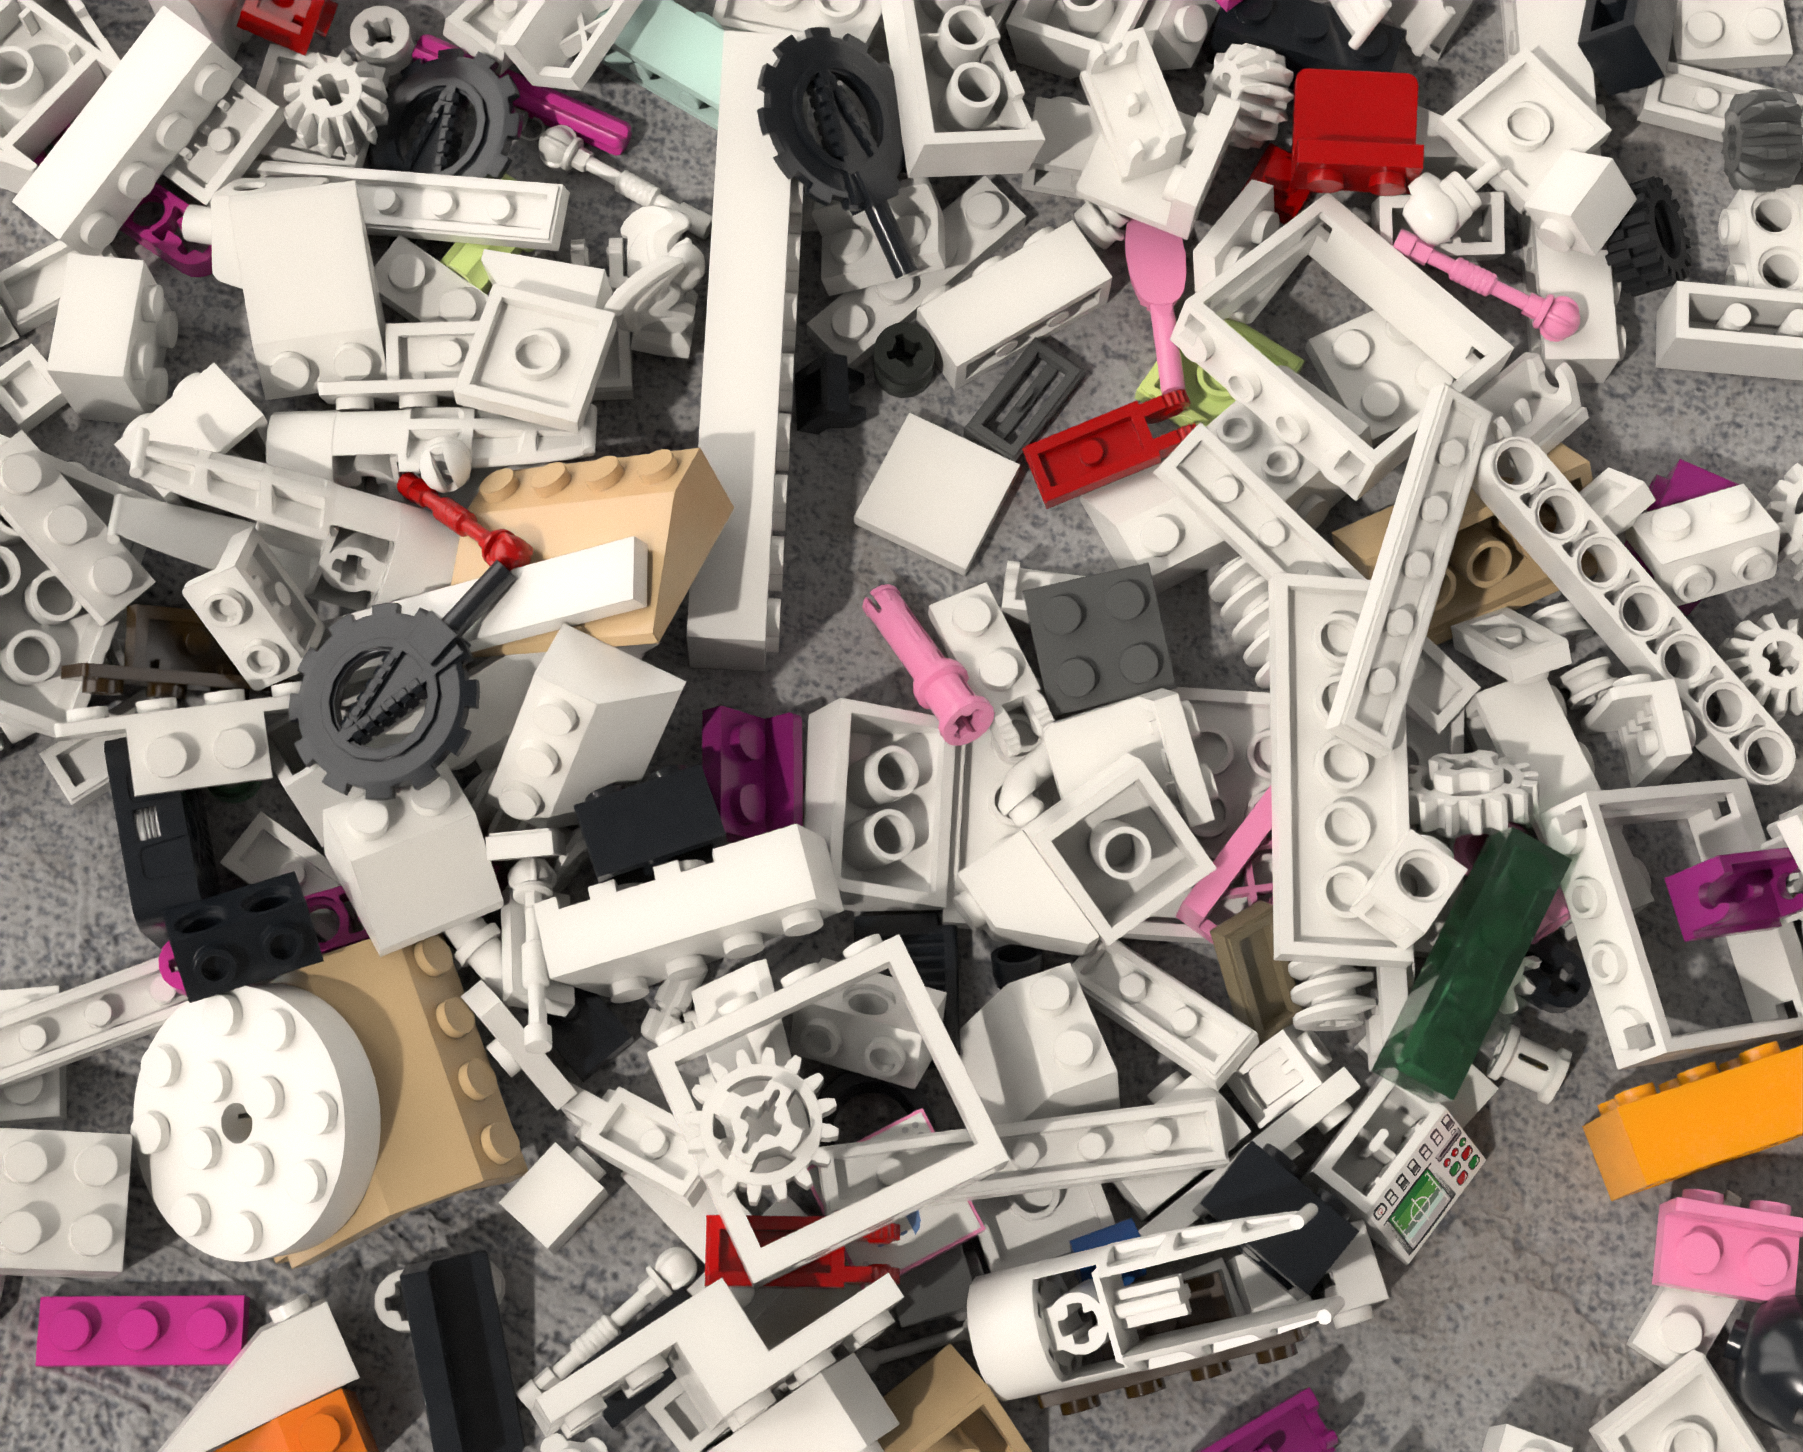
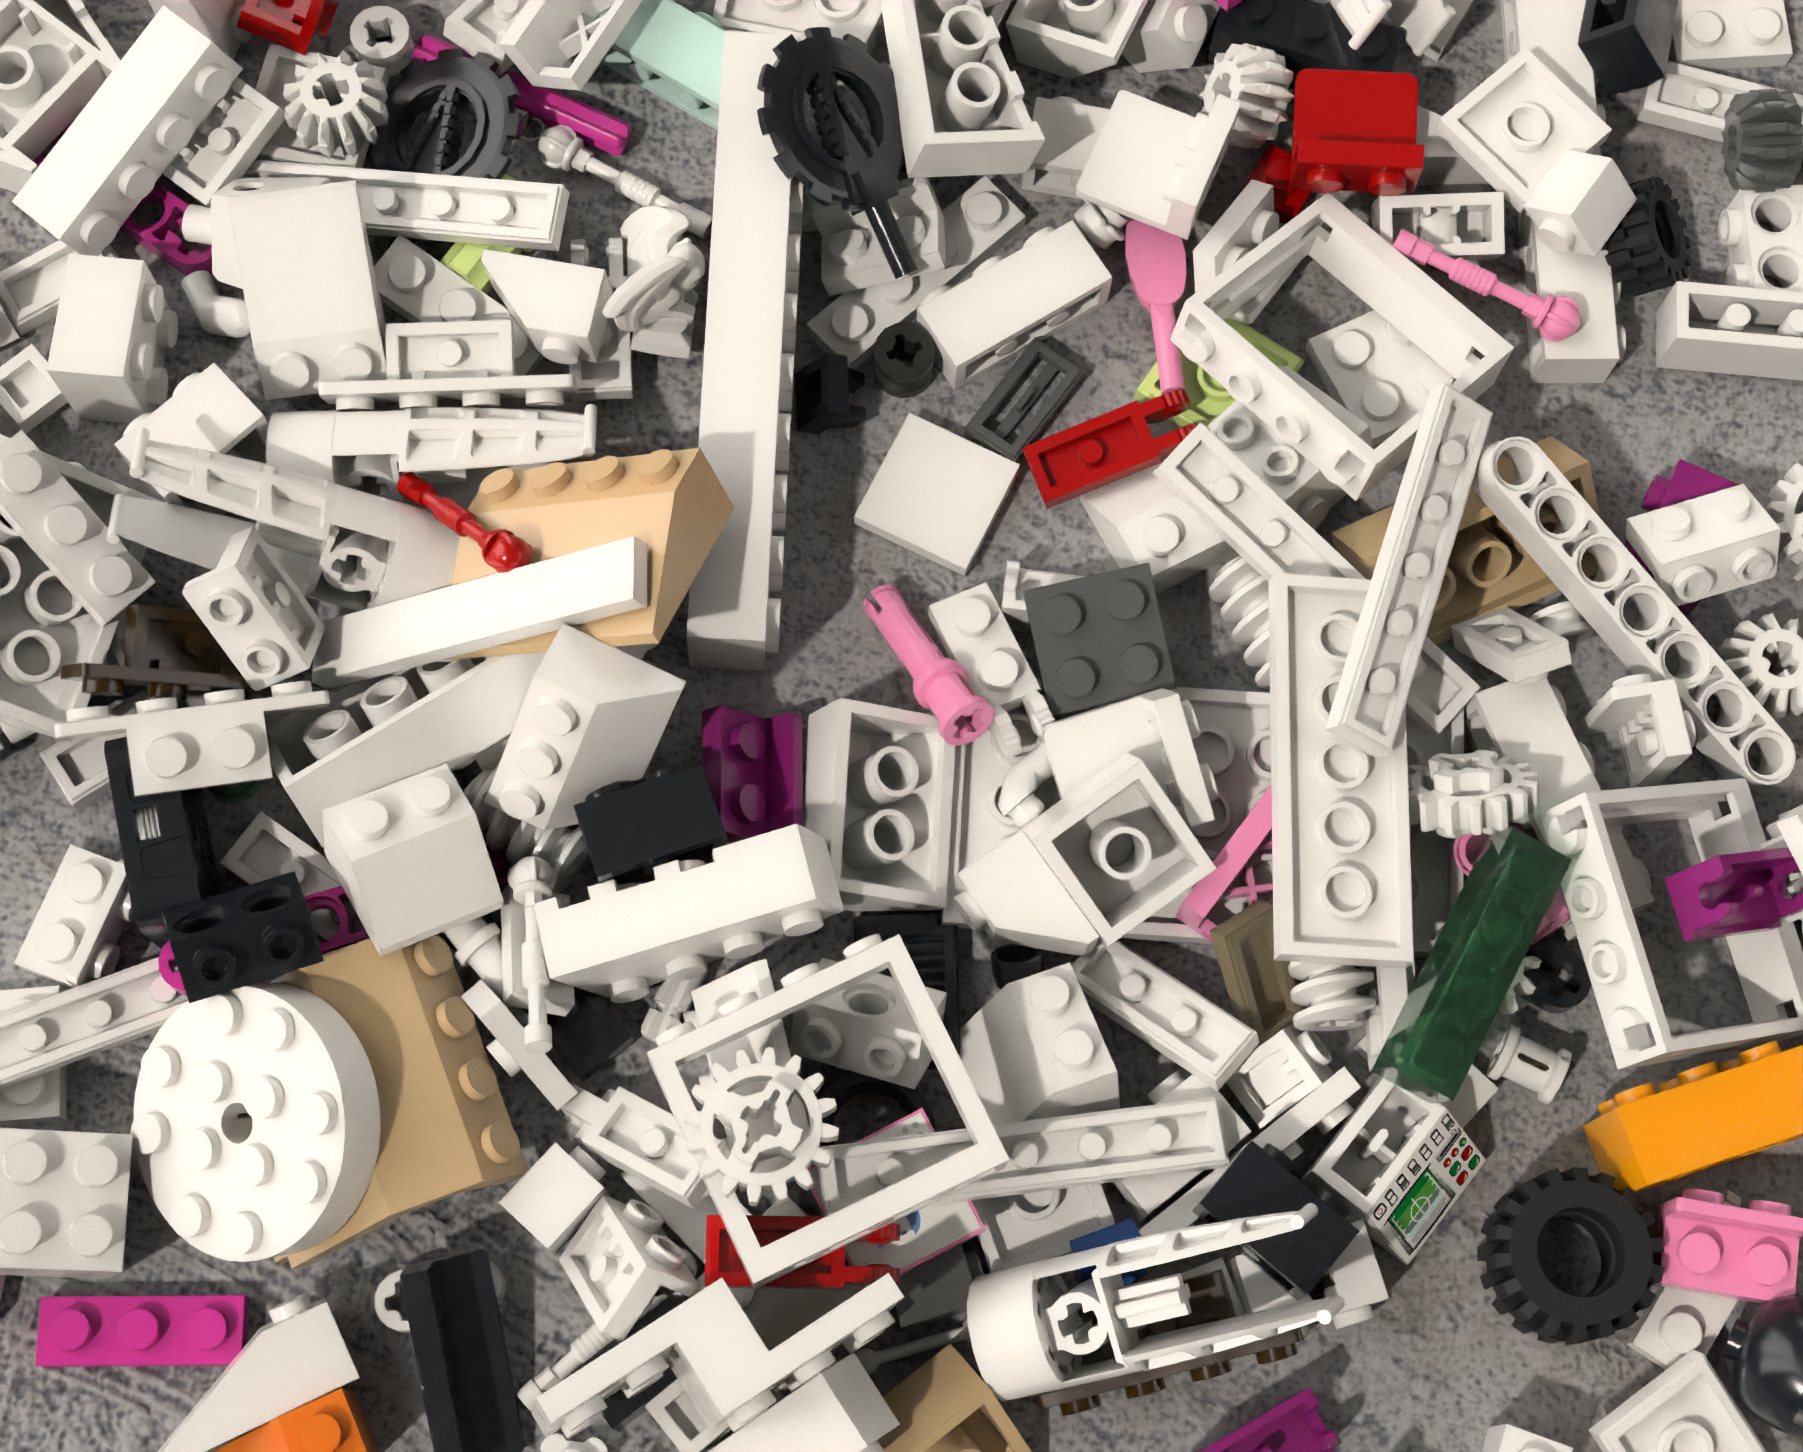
(79, 921): none -> white bracket
(214, 312): none -> white arm
(420, 661): bar -> none
(458, 461): white hinge -> none
(525, 844): white tile -> none
(535, 358): white plate -> none
(621, 1262): none -> white bracket
(1133, 107): white hinge -> none
(1390, 907): white brick -> none
(1443, 206): white piece -> none
(1530, 406): white hinge -> none
(1587, 682): white bush -> none
(1617, 499): white plate -> none
(1621, 1240): none -> black tyre

